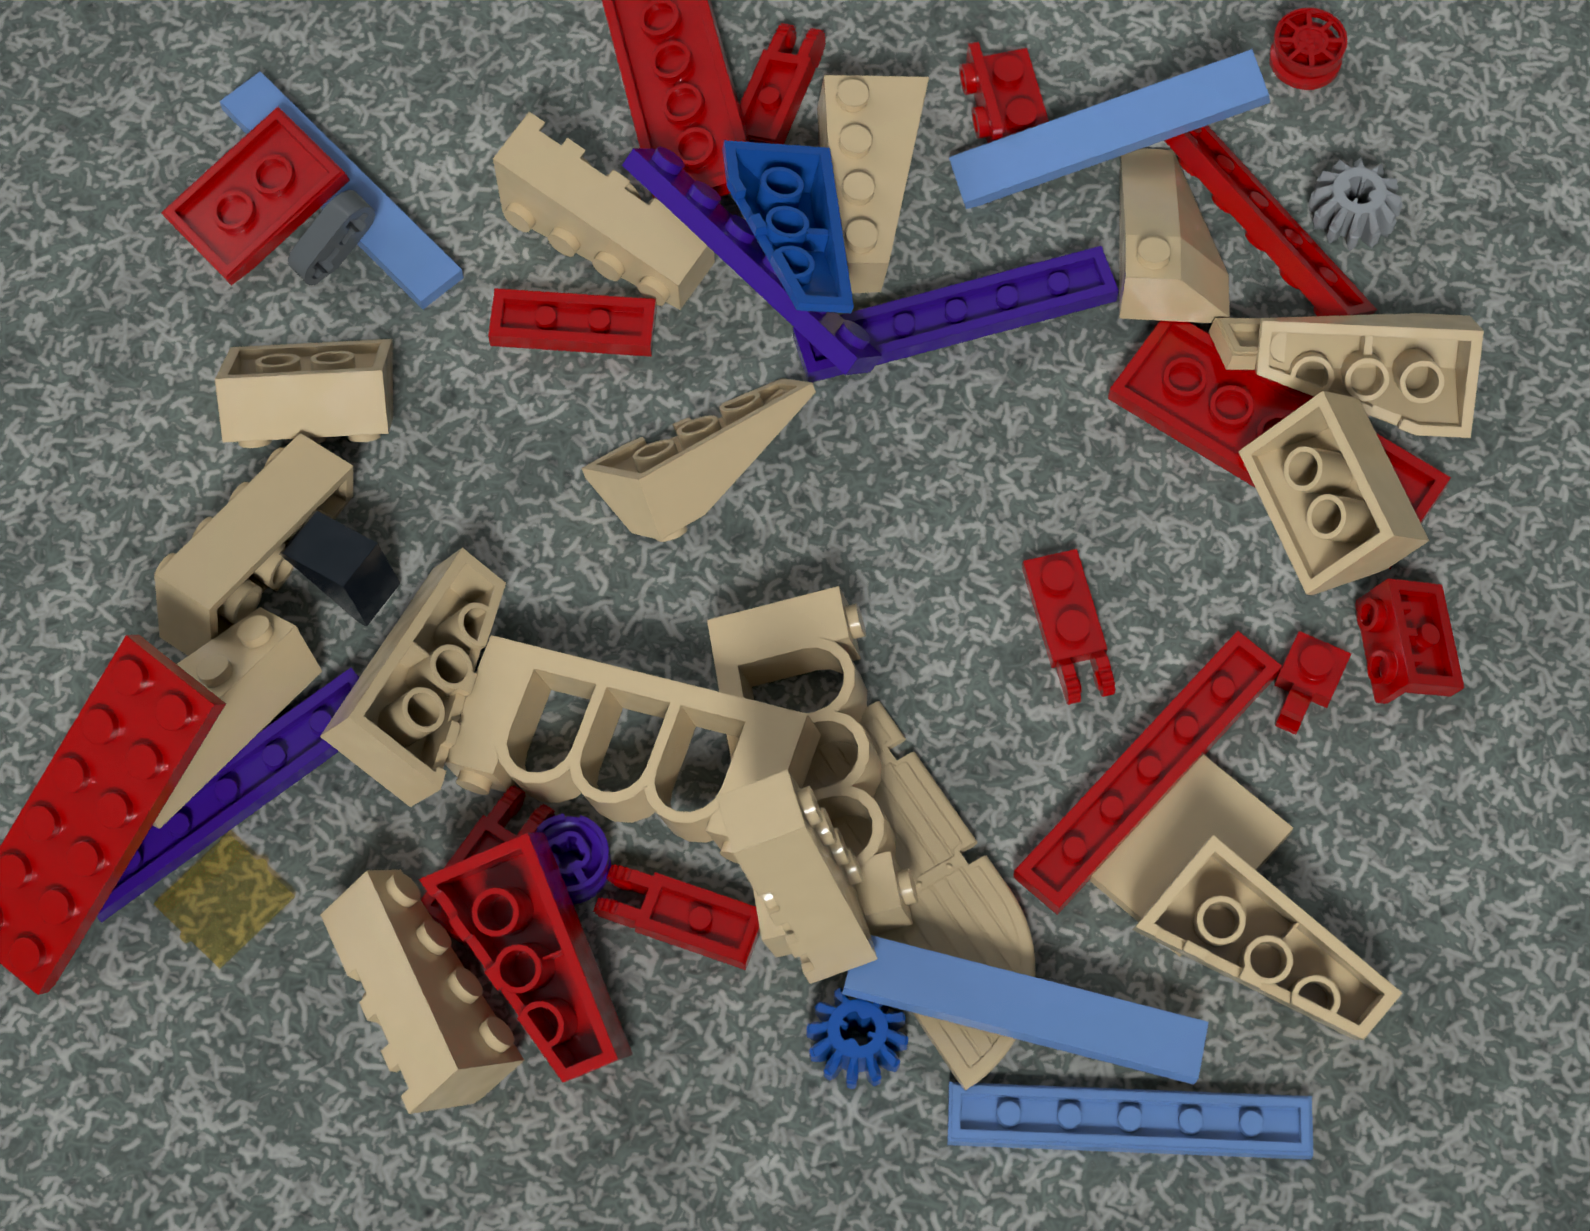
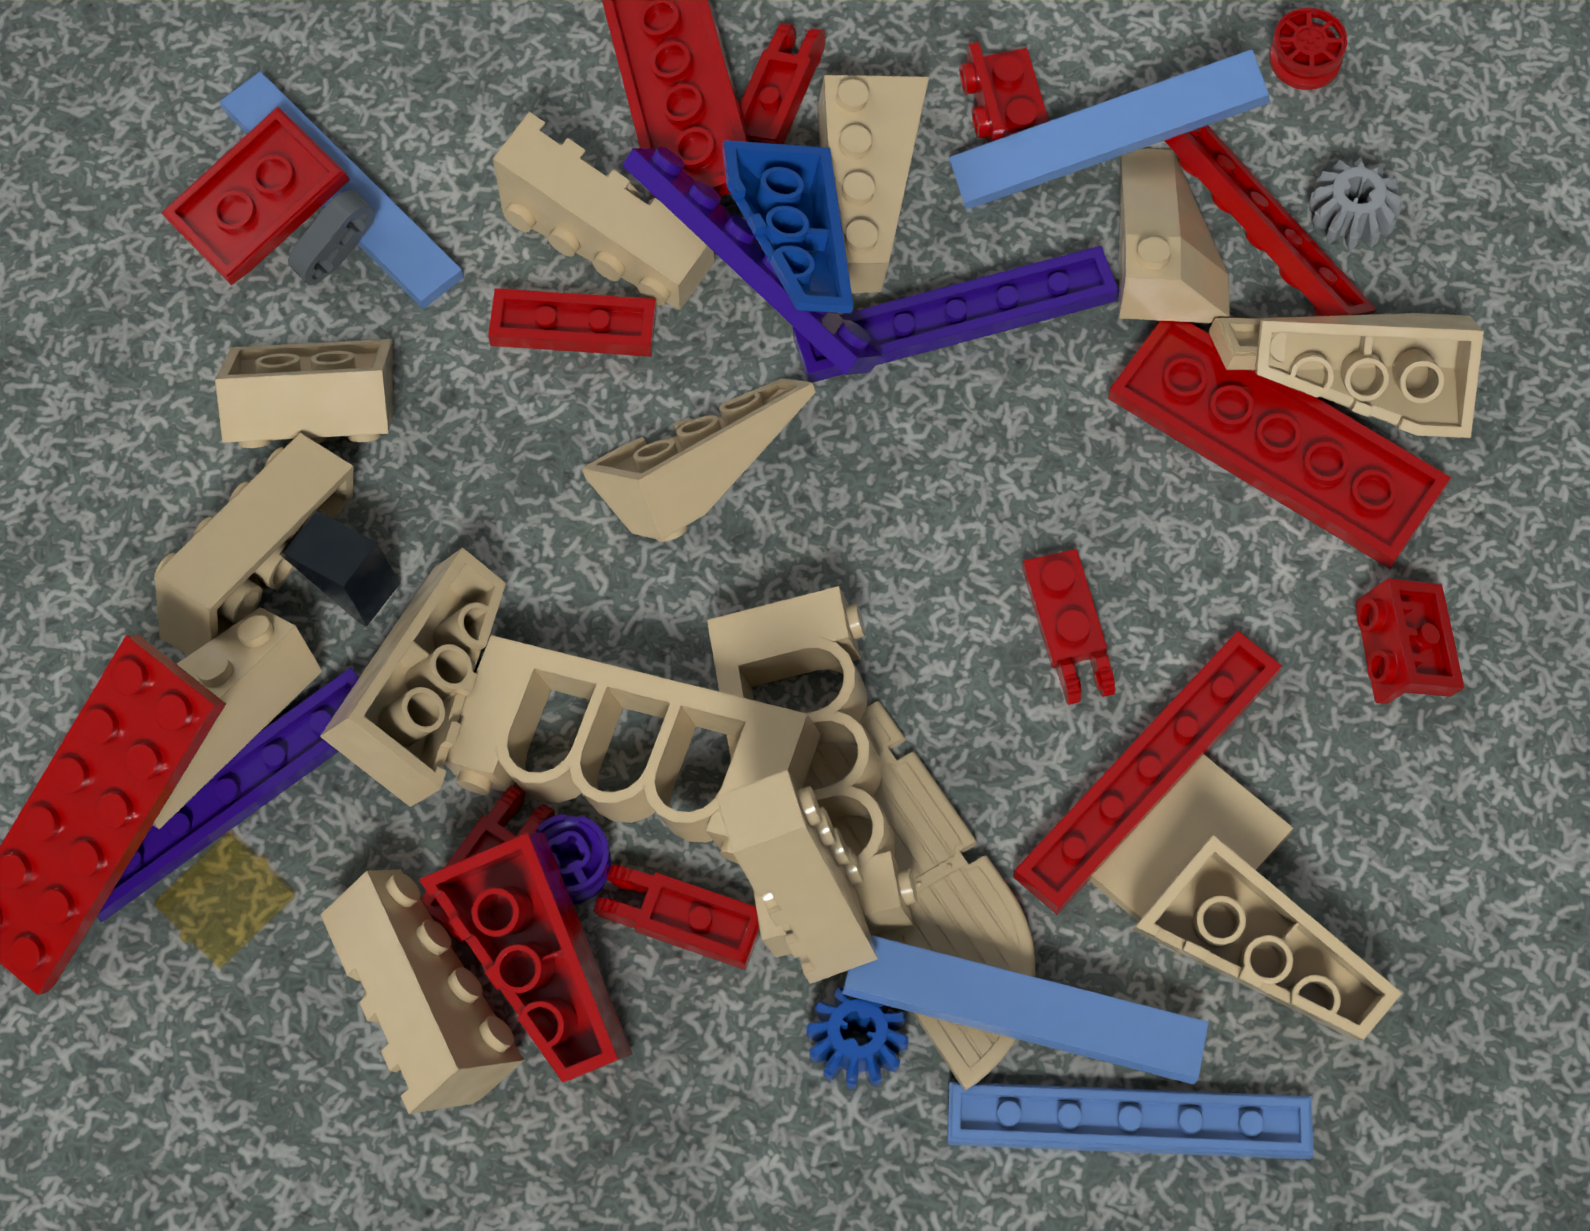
(1309, 676): red plate -> none
(1332, 493): tan slope -> none

